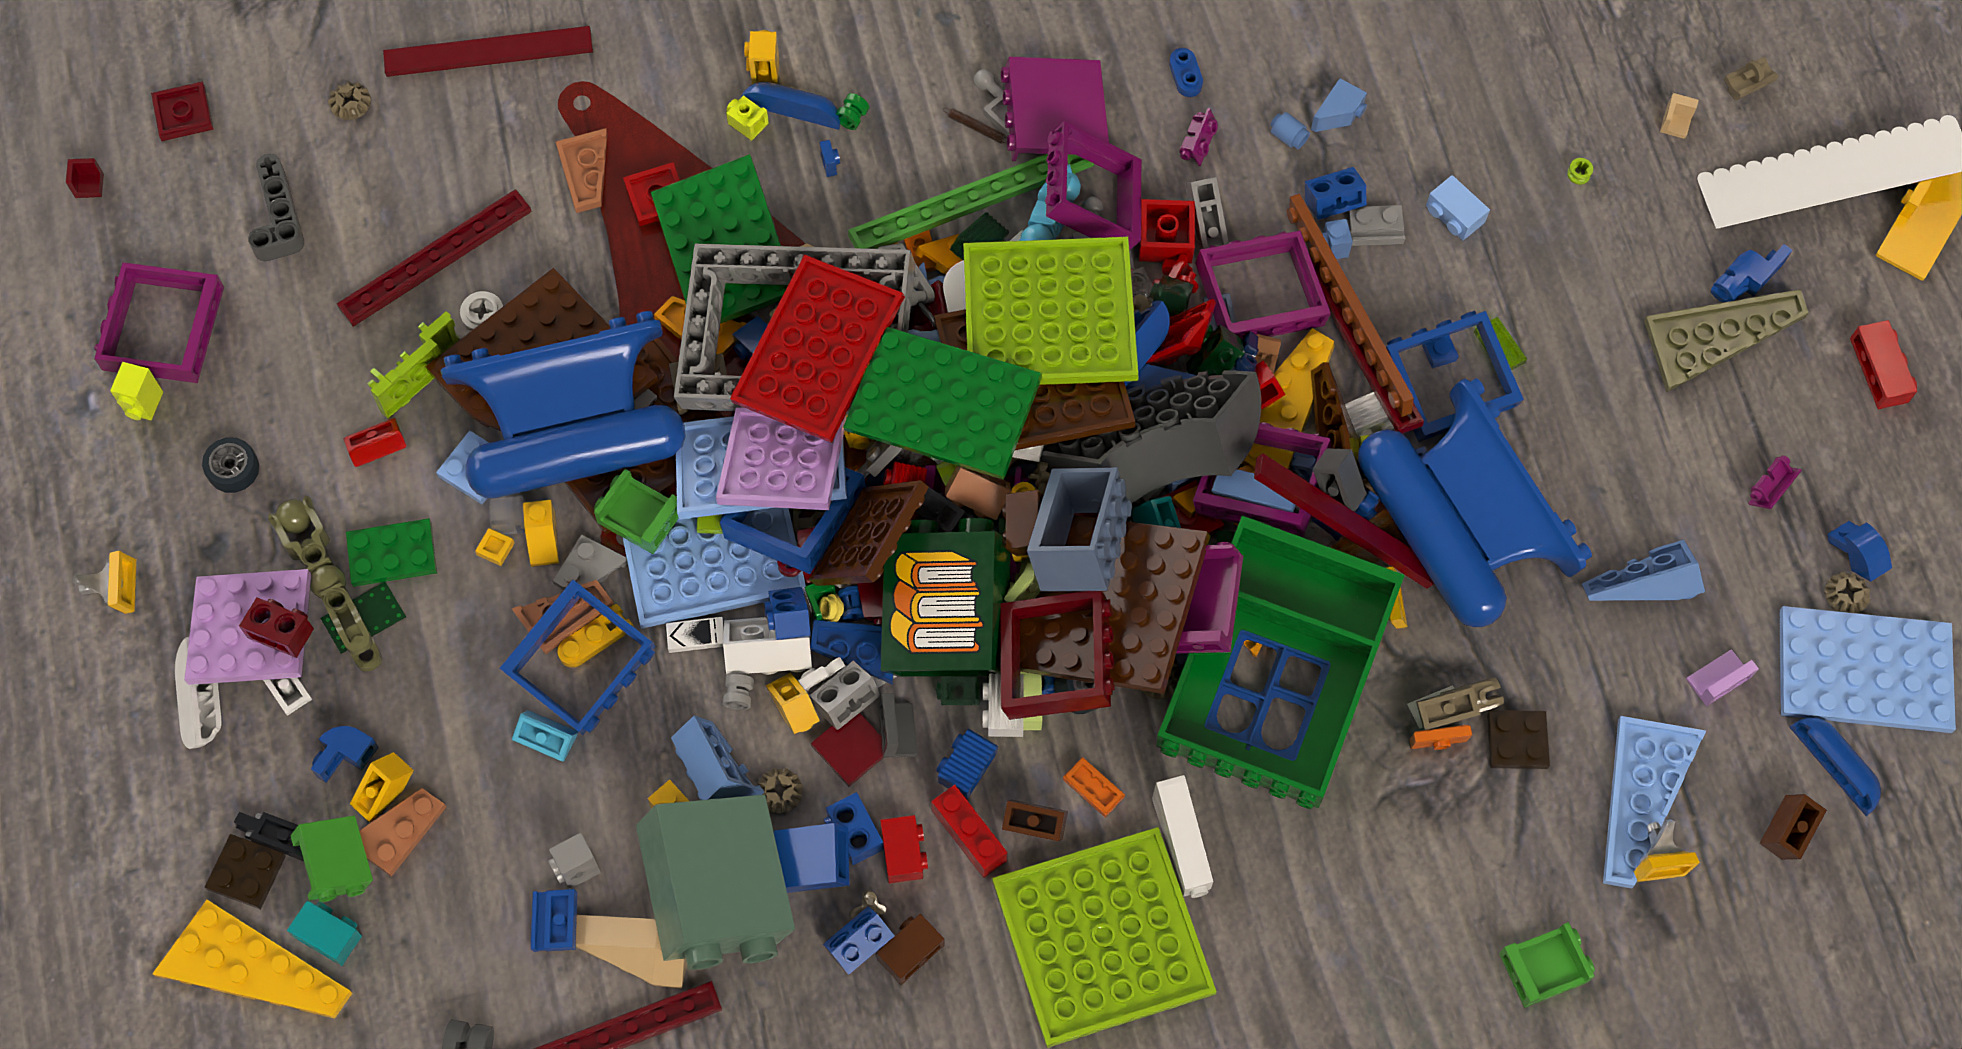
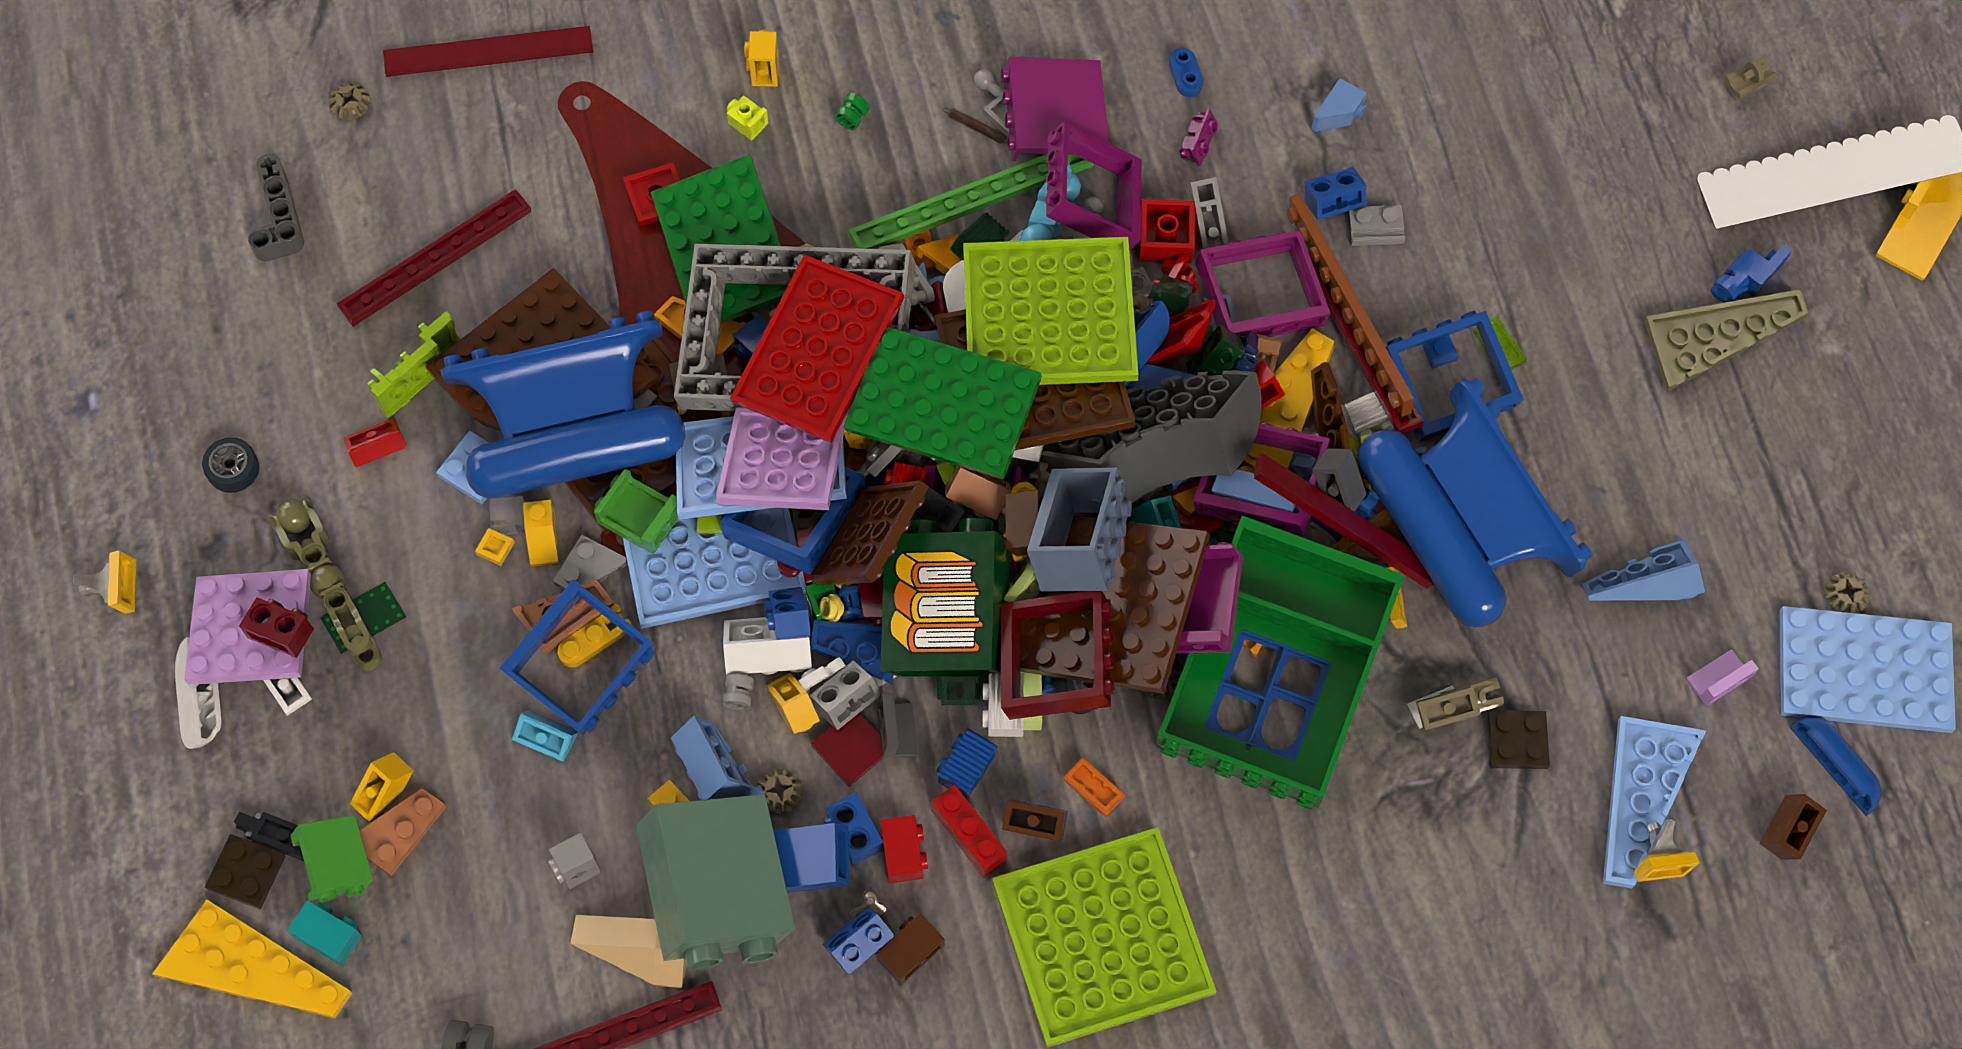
(84, 178): dark red panel -> none
(136, 391): neon yellow brick -> none
(182, 111): dark red tile -> none
(201, 330): magenta window -> none
(341, 744): blue brick -> none
(391, 552): green plate -> none
(474, 303): white gear -> none
(554, 920): blue plate -> none
(584, 168): nougat wing -> none
(695, 634): white tile -> none
(794, 103): blue brick -> none
(829, 157): blue plate -> none
(1182, 836): white slope -> none
(1289, 130): medium blue brick -> none
(1338, 237): medium blue brick -> none
(1441, 737): orange plate -> none
(1457, 208): light blue brick -> none
(1547, 965): bright green panel -> none
(1580, 163): lime bush -> none
(1678, 115): tan panel -> none
(1770, 489): magenta hinge -> none
(1865, 549): blue brick -> none
(1883, 364): brick -> none

